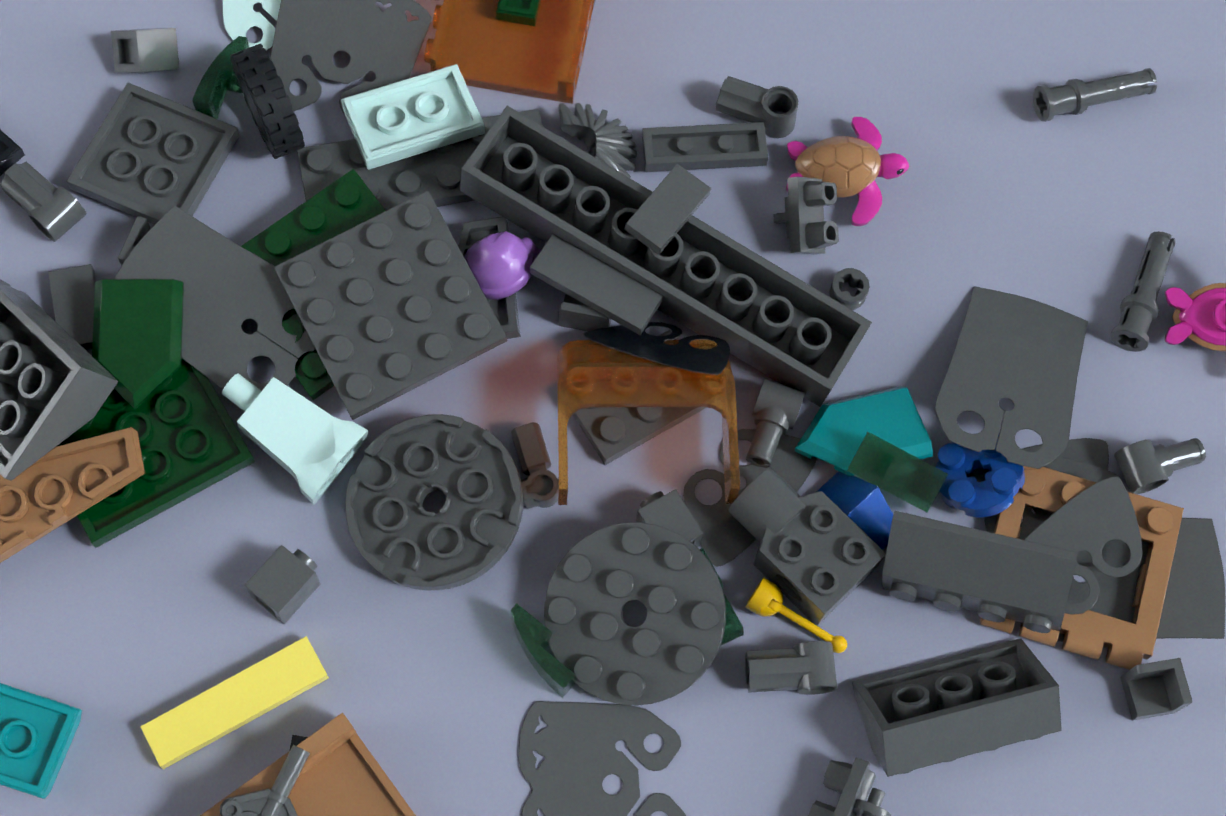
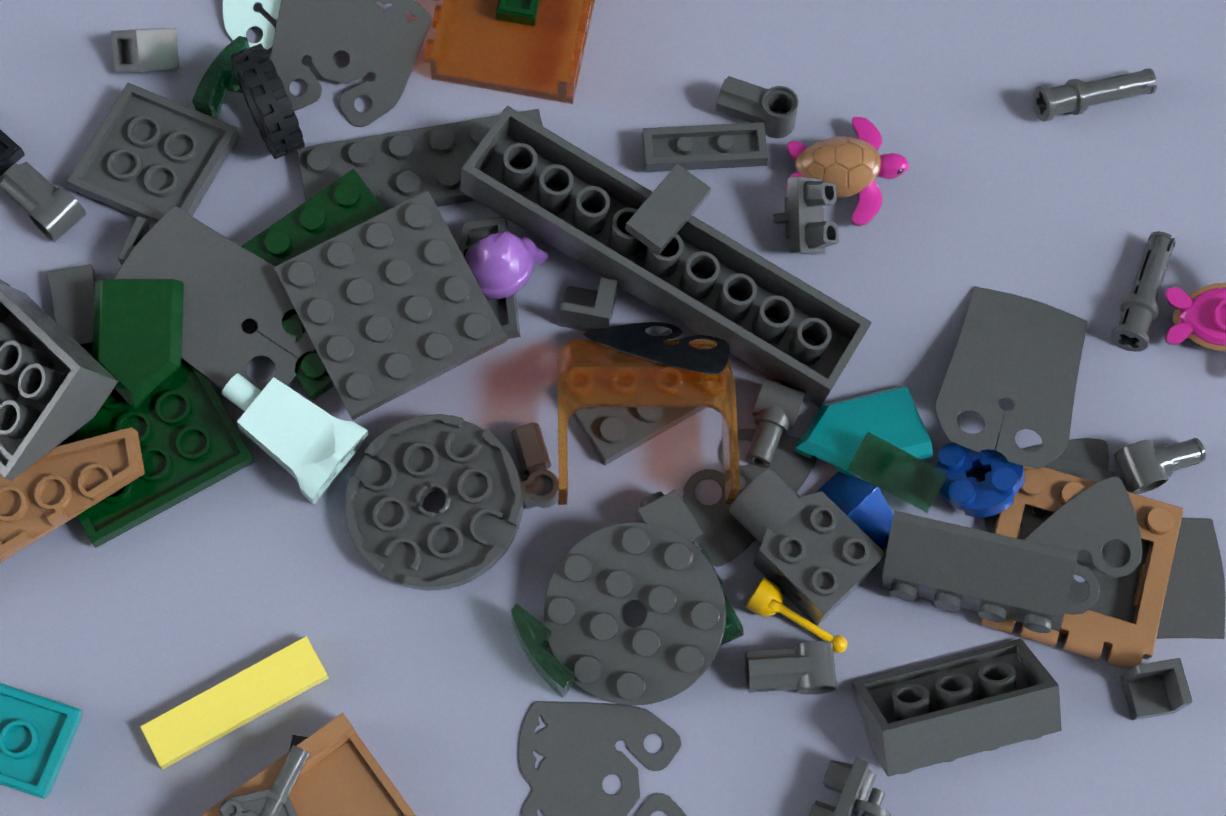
(284, 582): dark grey brick -> none
(412, 116): light aqua tile -> none
(596, 284): dark grey tile -> none
(603, 141): dark grey hair -> none
(855, 279): dark grey bush -> none

